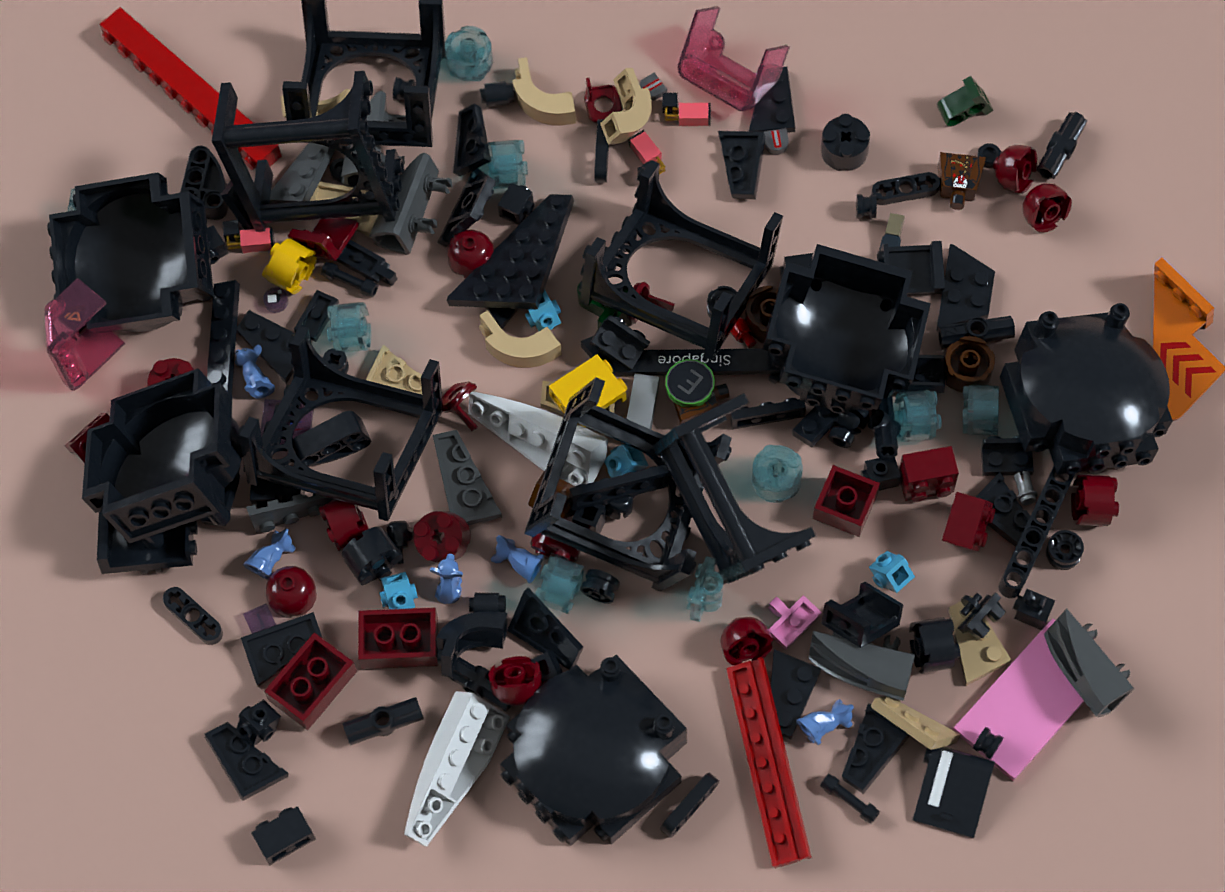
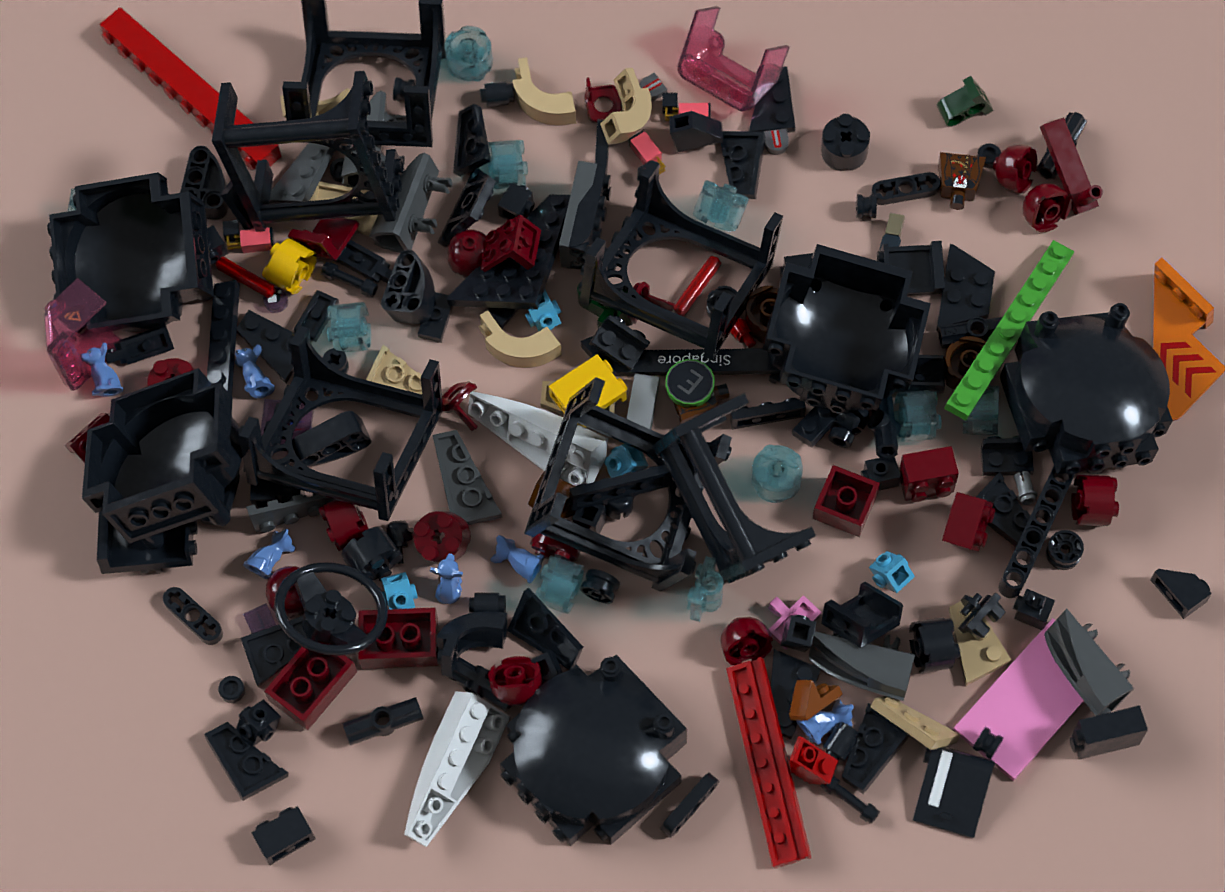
(104, 377): none -> medium blue animal
(140, 346): none -> black hinge
(231, 689): none -> black tile
(245, 277): none -> red axle
(328, 614): none -> black piece
(409, 291): none -> black beam
(435, 327): none -> black plate
(514, 239): none -> dark red bracket
(584, 213): none -> piece
(694, 130): none -> black slope
(697, 285): none -> red axle
(720, 206): none -> clear light blue brick
(798, 633): none -> black brick
(811, 699): none -> dark orange slope
(811, 763): none -> red slope
(840, 741): none -> black brick
(1008, 330): none -> bright green plate
(1070, 167): none -> dark red piece
(1108, 732): none -> black brick
(1182, 590): none -> black slope

